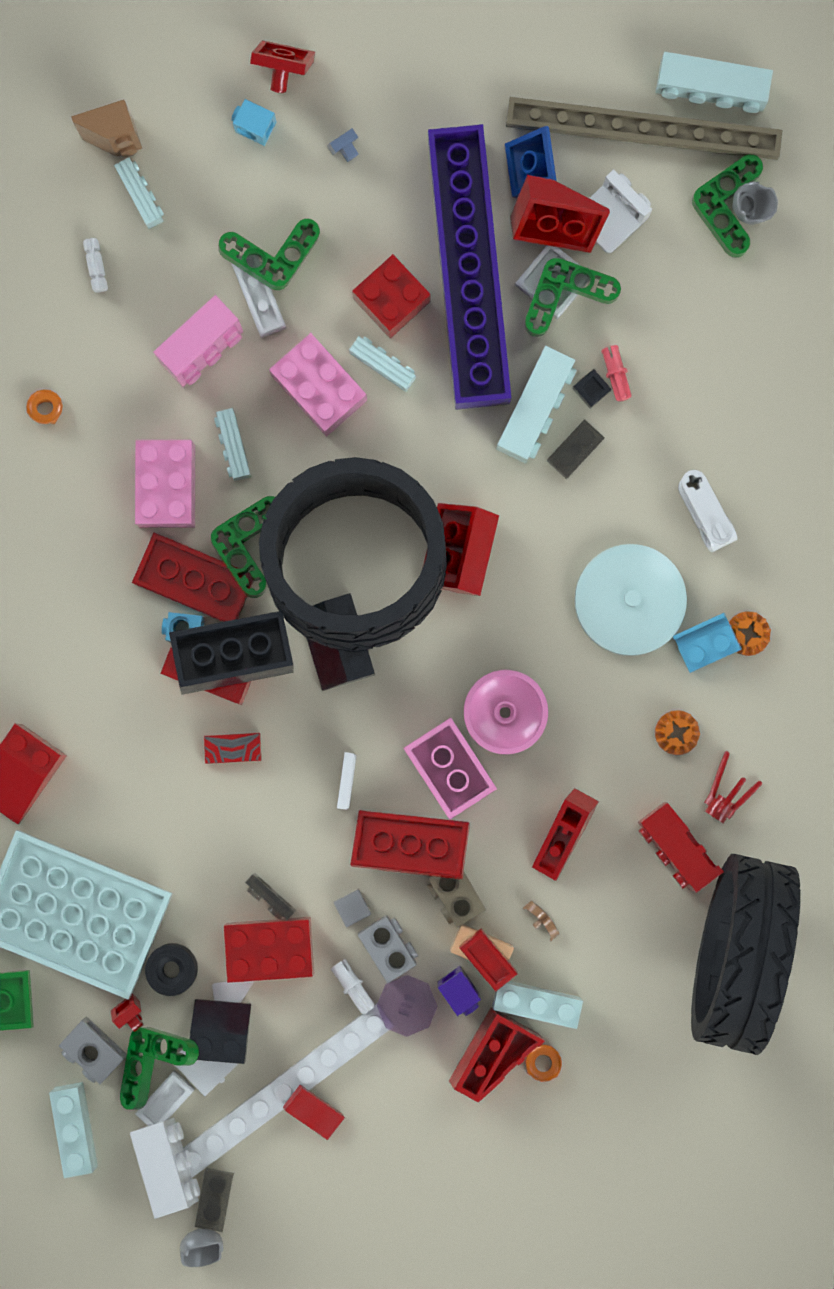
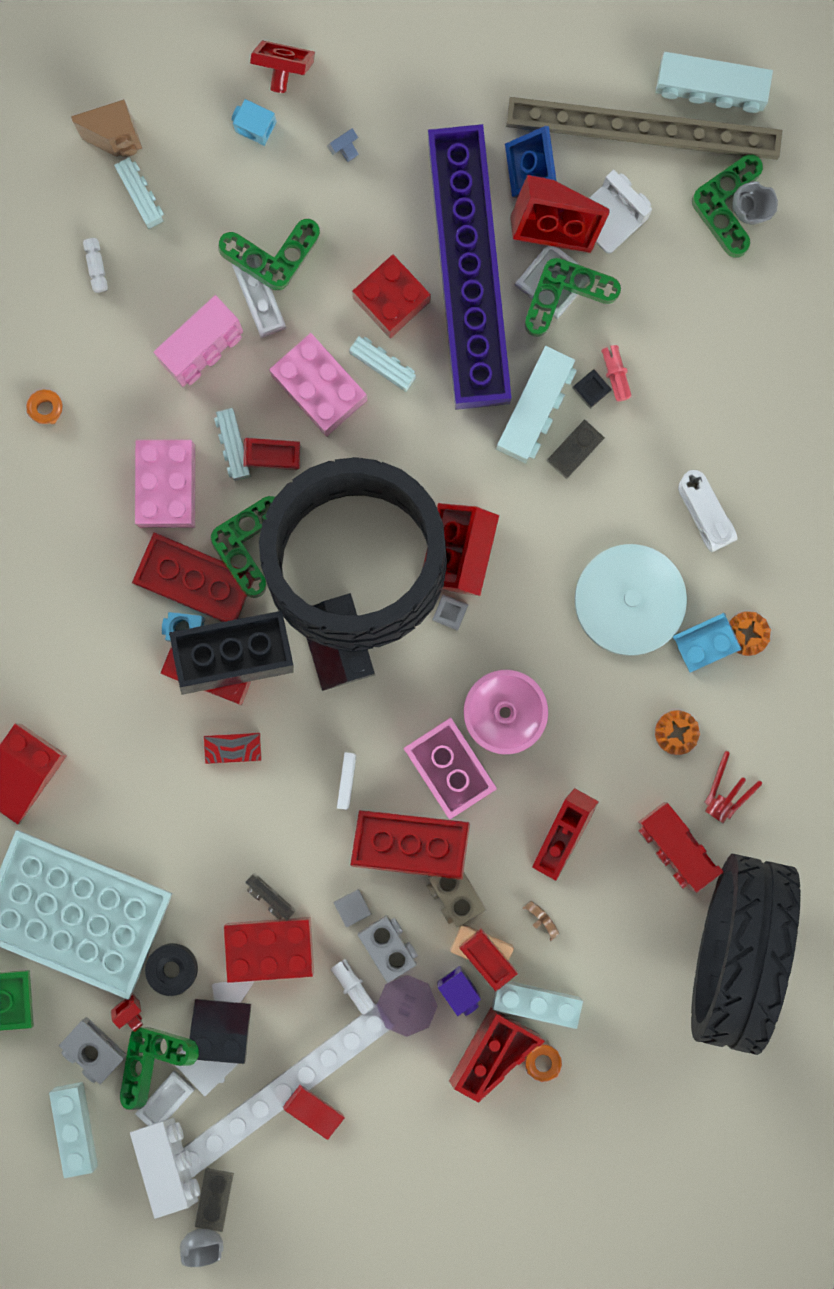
(271, 454): none -> red tile
(450, 612): none -> light grey tile

